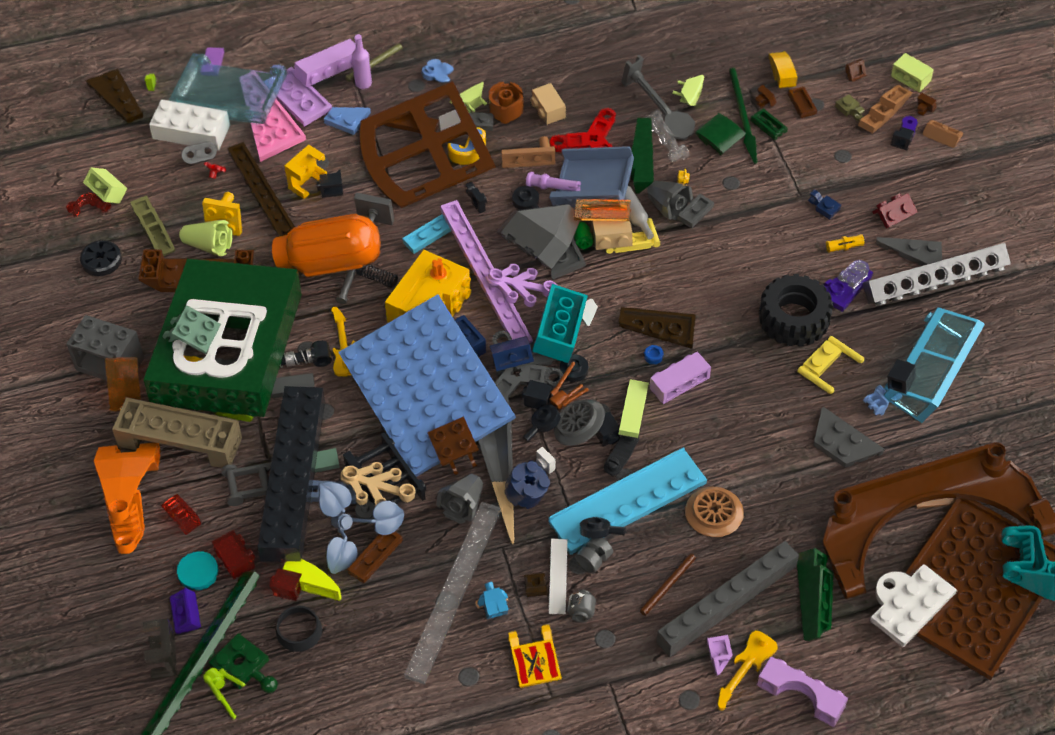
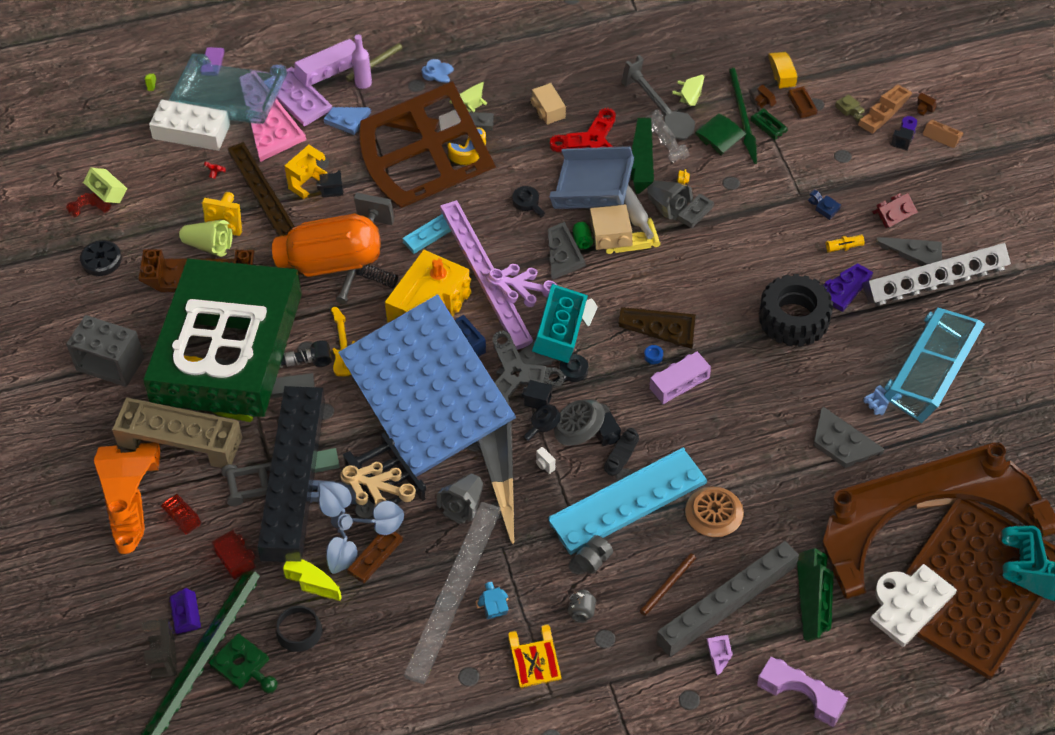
(116, 94): dark brown wing -> none
(122, 381): clear orange piece -> none
(152, 225): olive slope -> none
(193, 329): sand green plate -> none
(197, 570): teal tile -> none
(199, 154): dark grey plate -> none
(215, 681): lime plant -> none
(286, 584): clear red brick -> none
(453, 442): reddish brown plate -> none
(477, 198): black plate -> none
(506, 101): dark orange brick -> none
(511, 353): dark blue panel -> none
(526, 485): dark blue brick -> none
(530, 156): medium nougat piece -> none
(535, 585): dark brown tile -> none
(541, 231): dark grey panel -> none
(545, 181): lavender pin -> none
(558, 576): white sticker -> none
(562, 399): dark orange plant -> none
(598, 528): black piece -> none
(602, 210): clear orange piece -> none
(633, 408): yellowish green slope -> none
(758, 649): yellow piece -> none
(823, 358): light yellow plate -> none
(855, 70): reddish brown tile -> none
(858, 270): clear plate -> none
(901, 376): black brick -> none
(912, 72): yellowish green brick -> none

